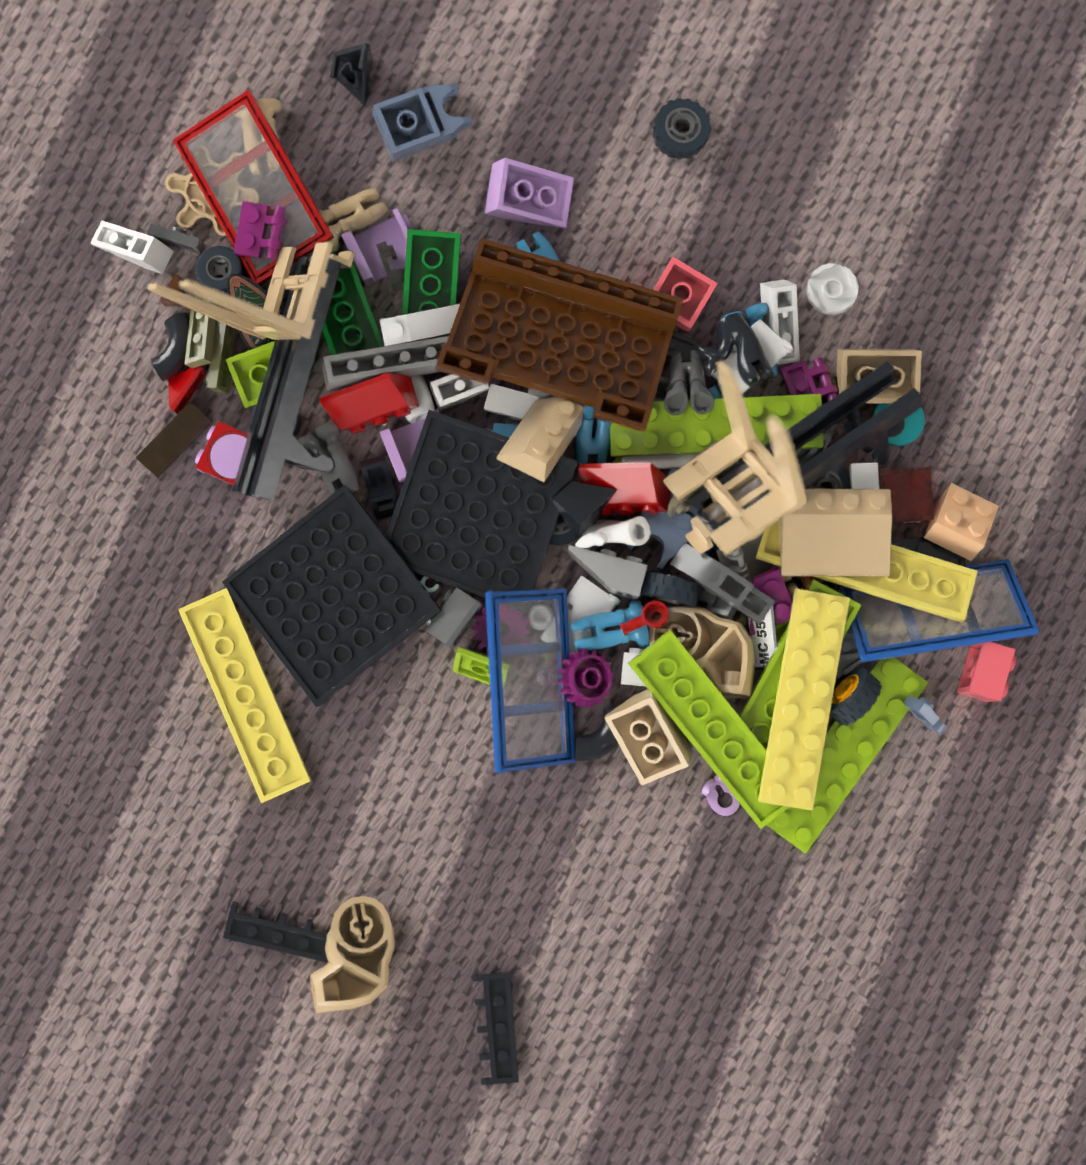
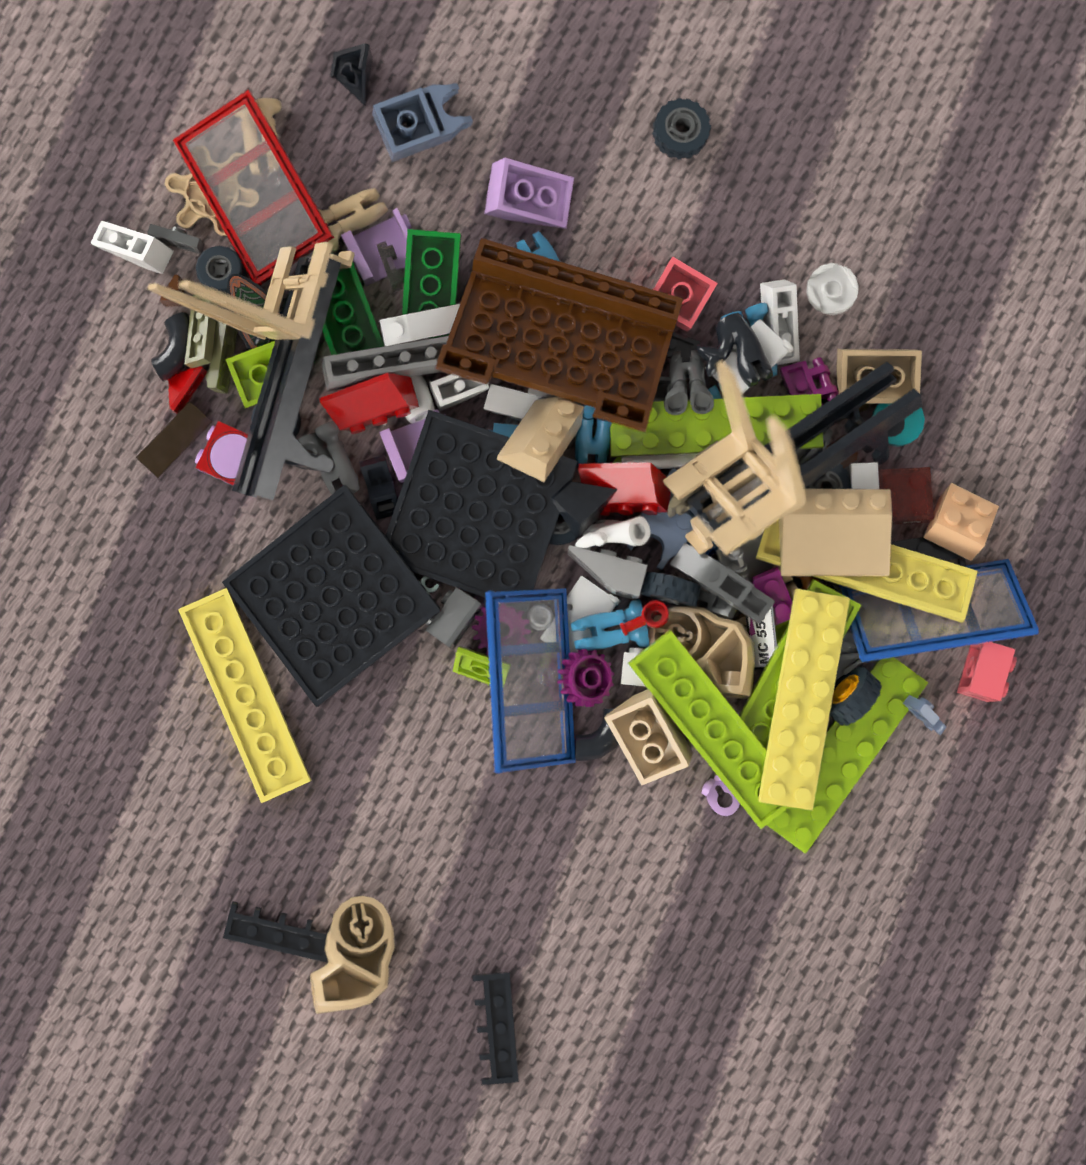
(253, 228): magenta plate -> none

